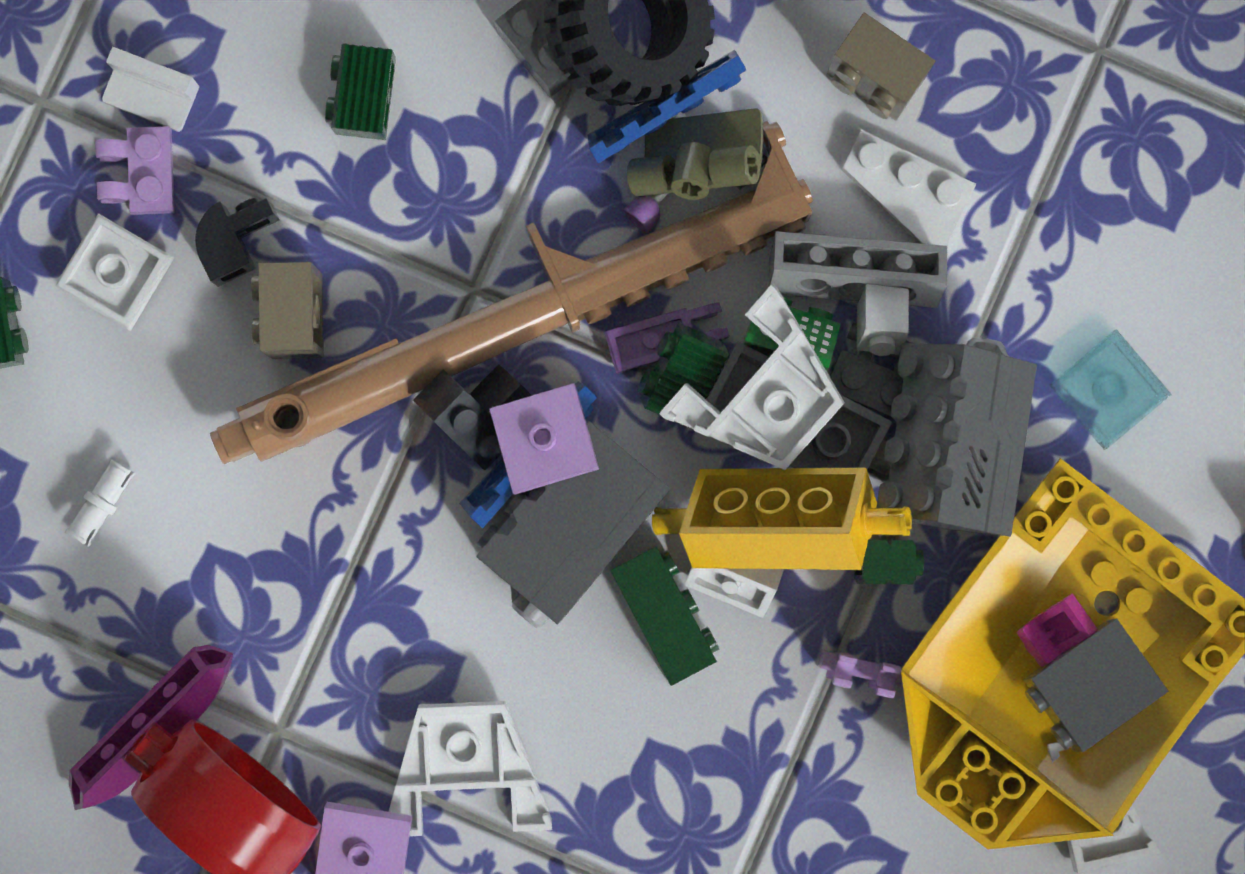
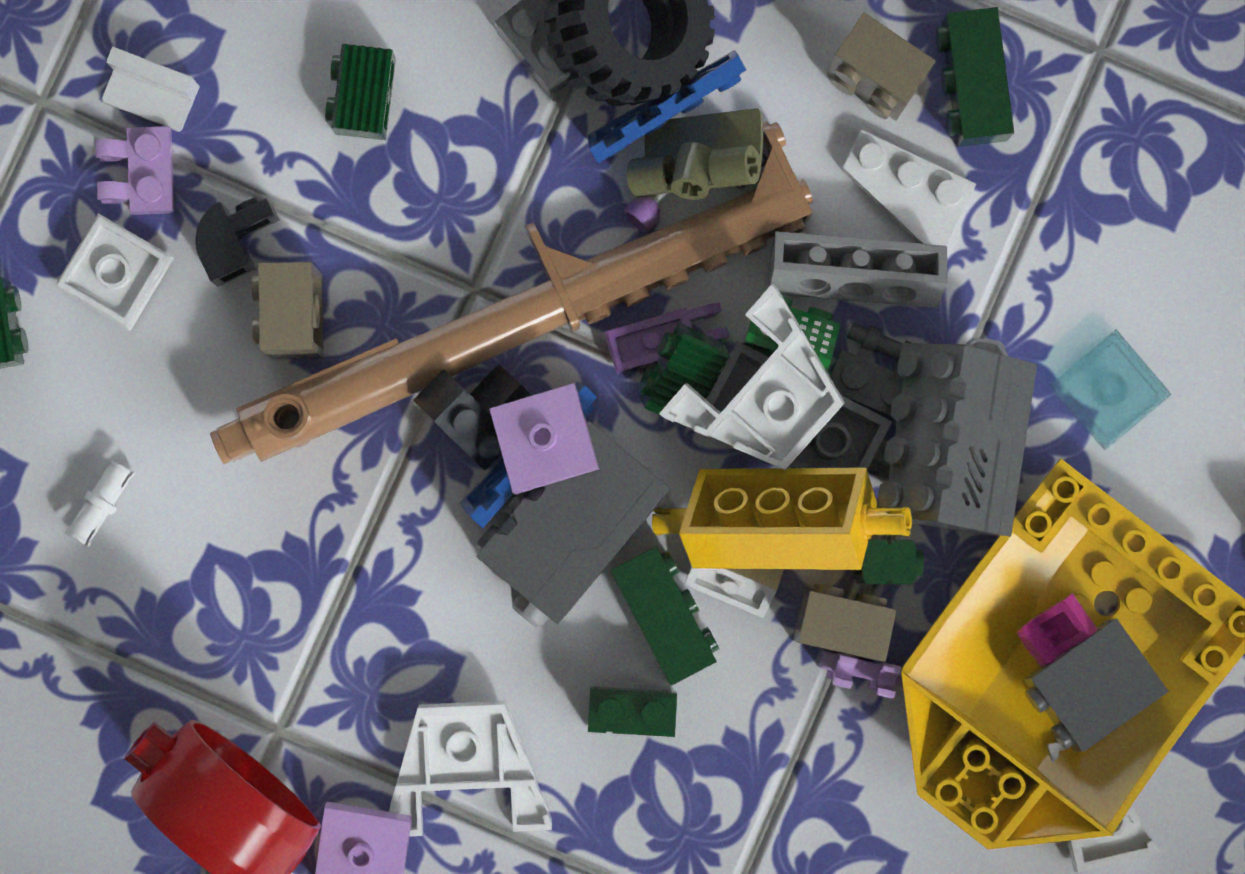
(171, 703): magenta brick -> none
(632, 711): none -> dark green brick
(844, 624): none -> dark tan brick
(882, 319): white brick -> none
(975, 77): none -> dark green brick

